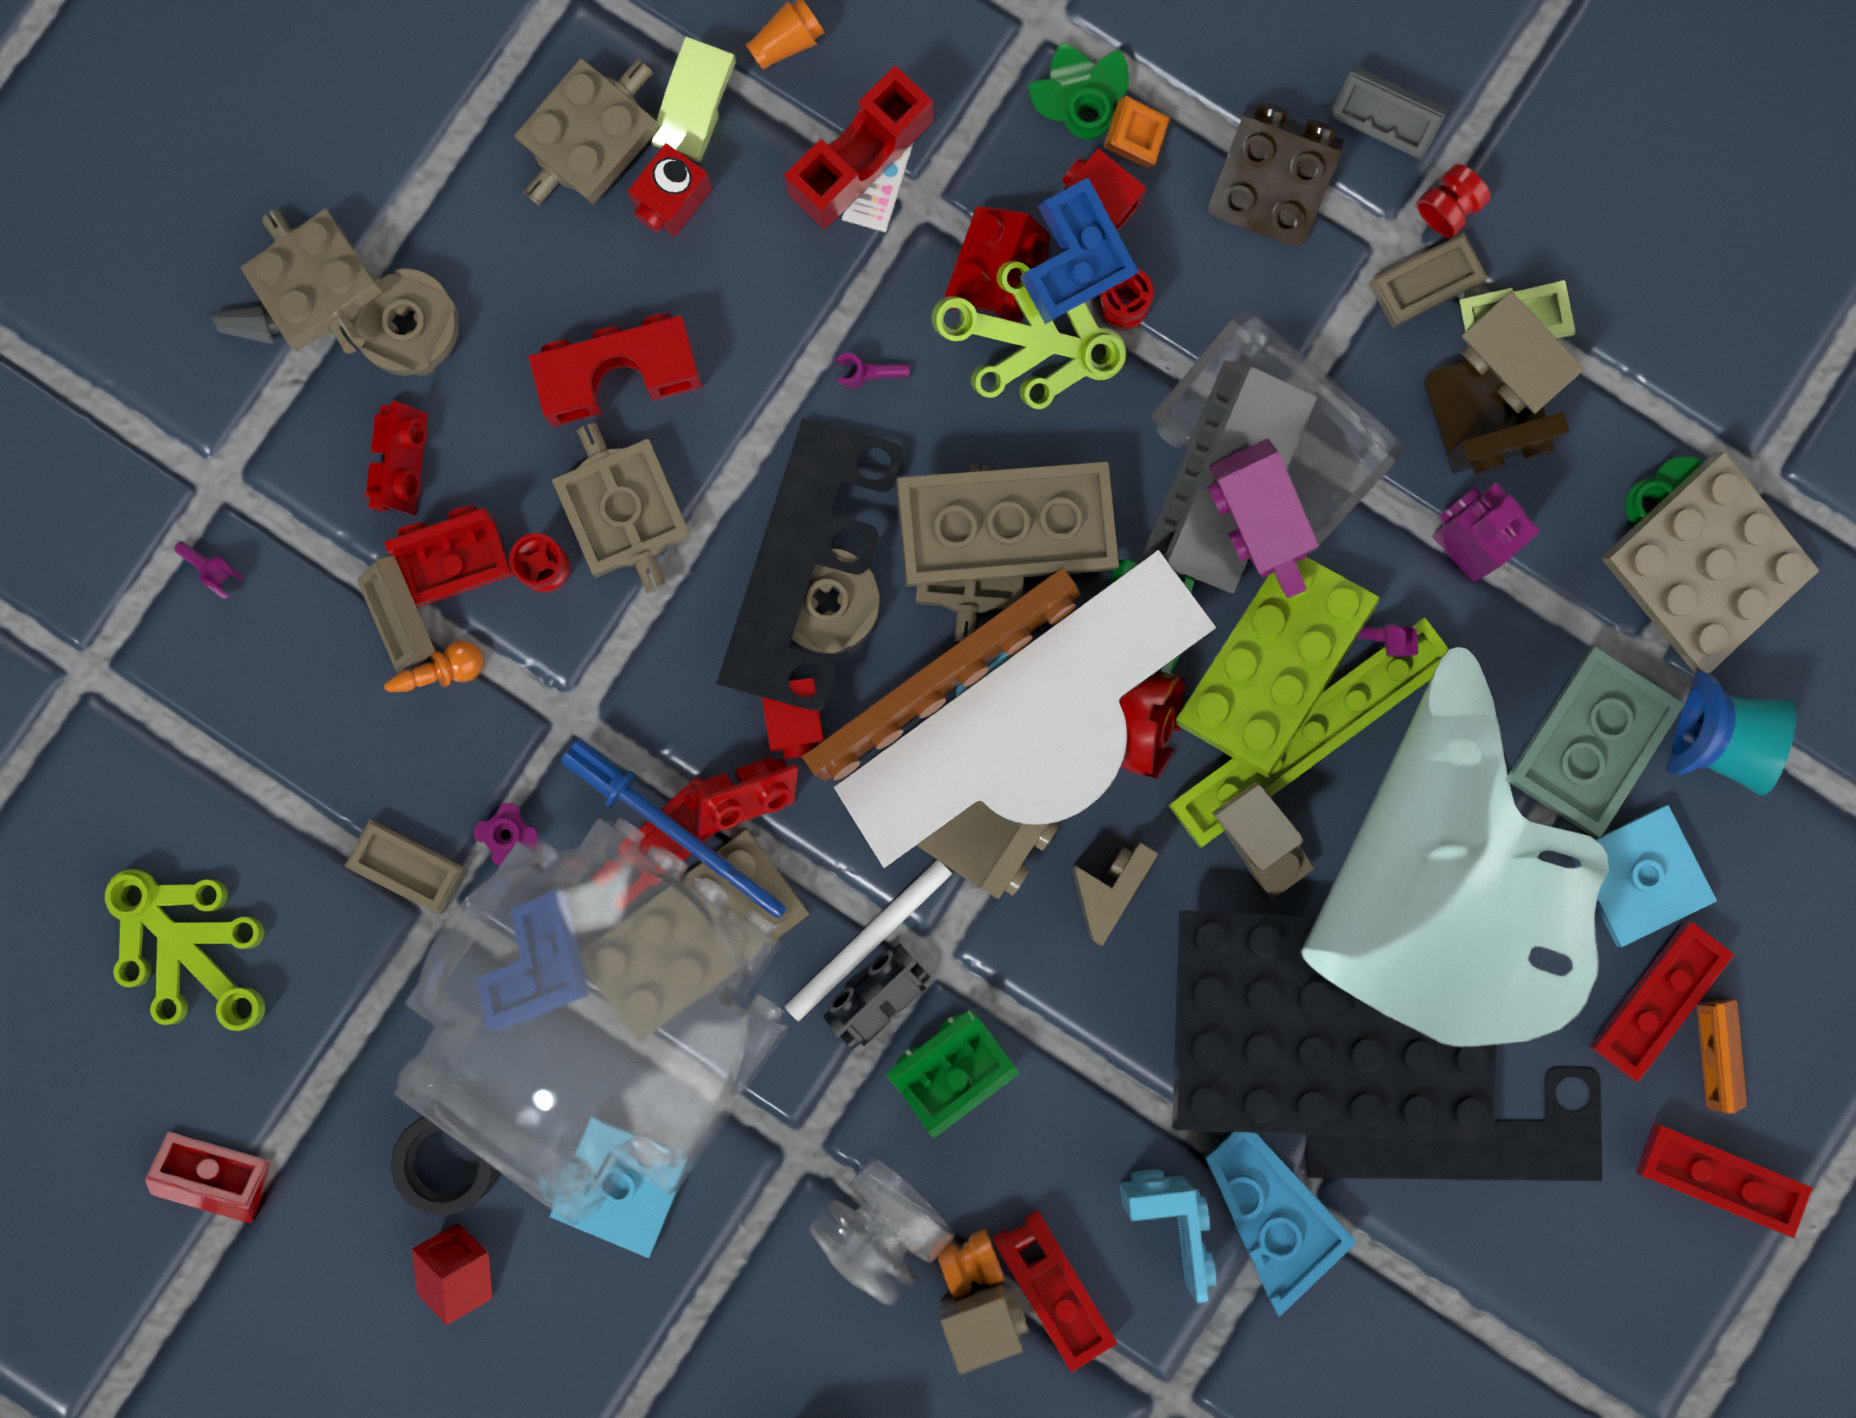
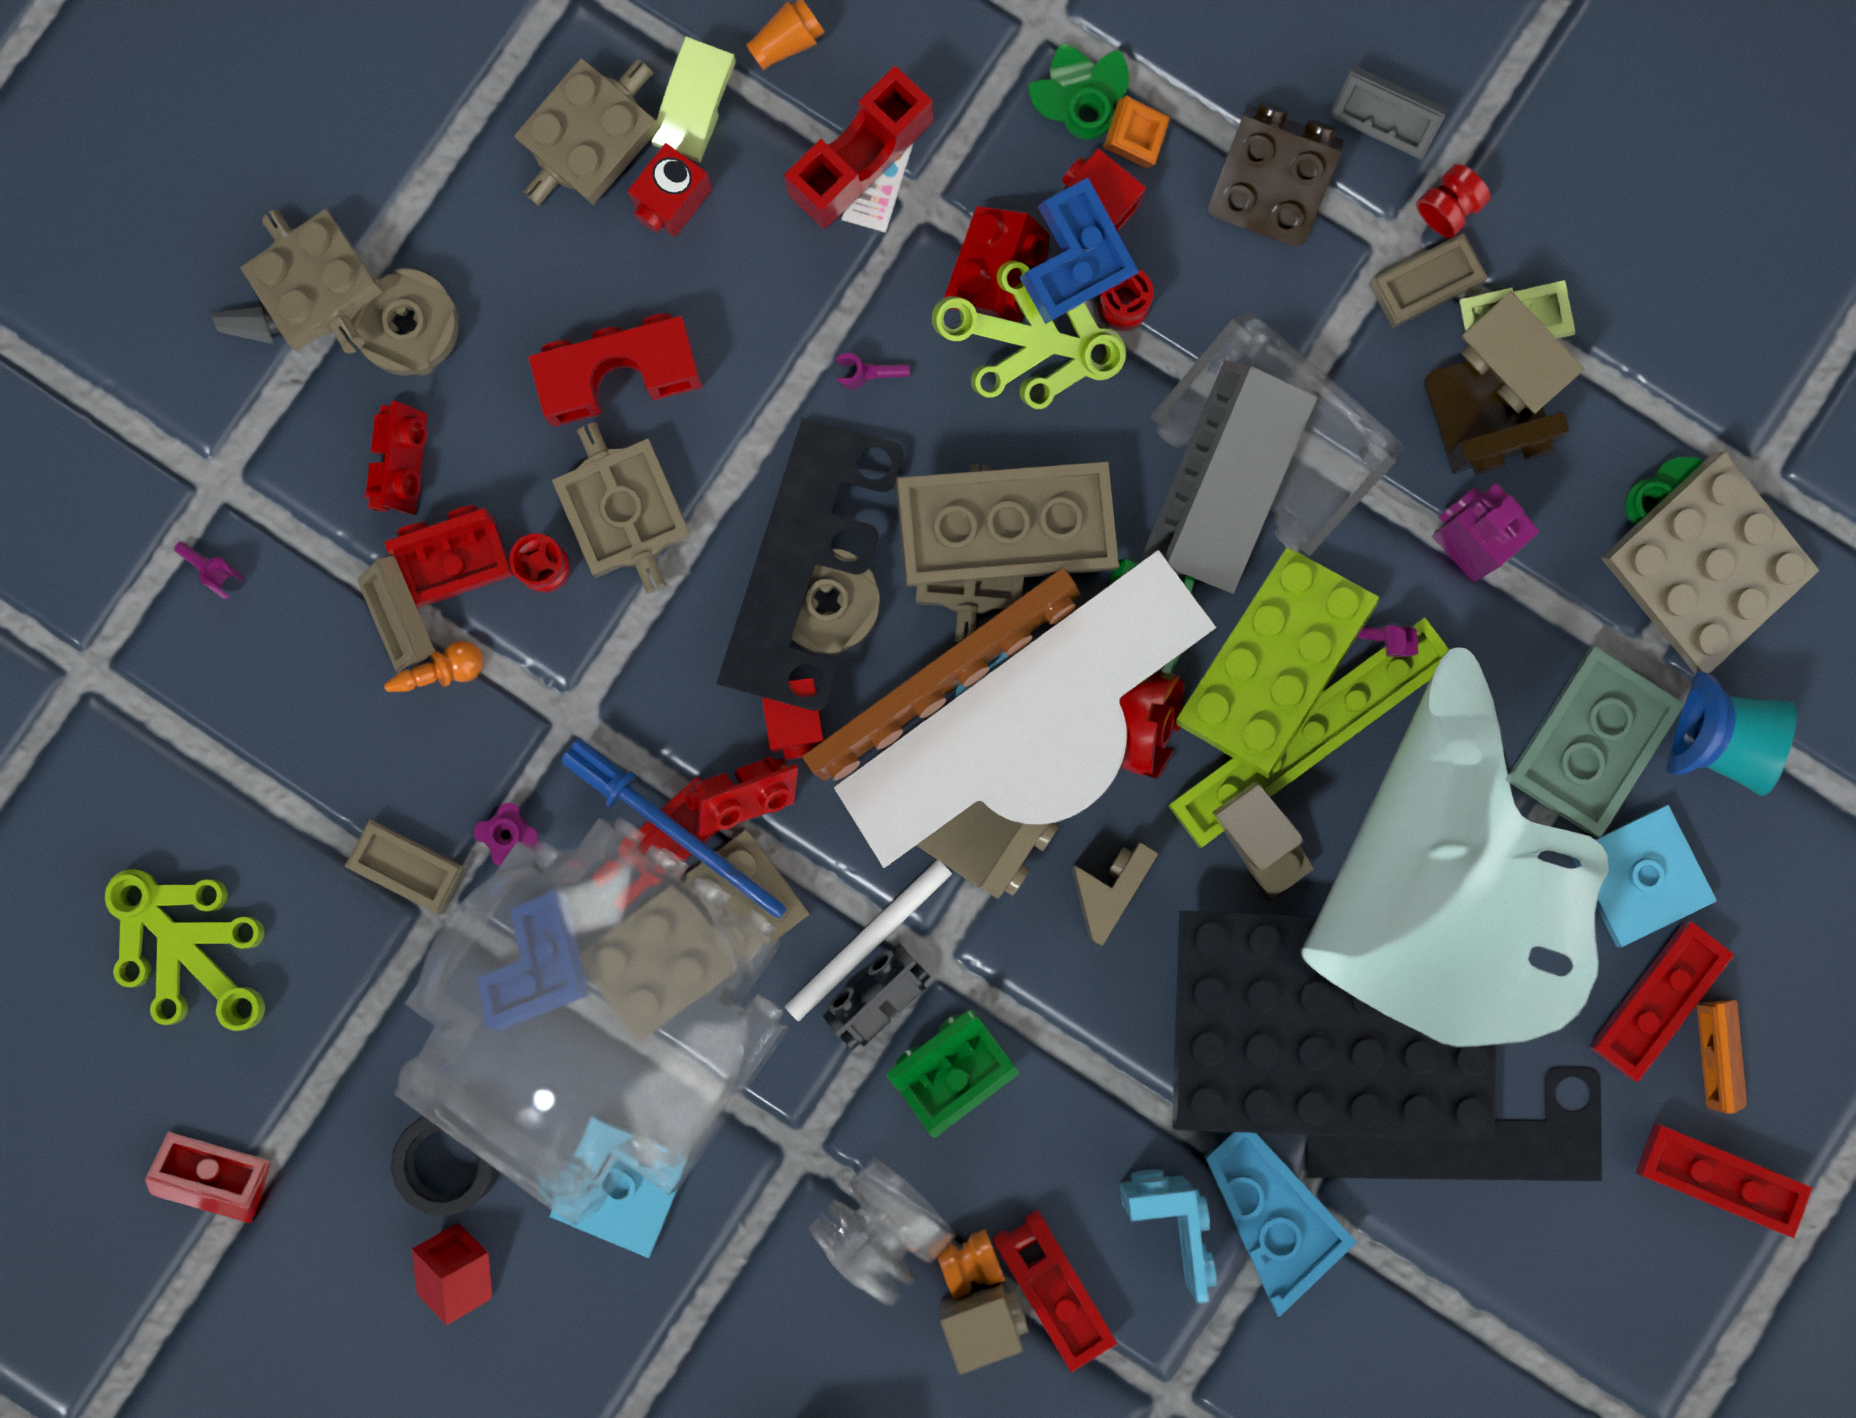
(1265, 512): magenta hinge -> none

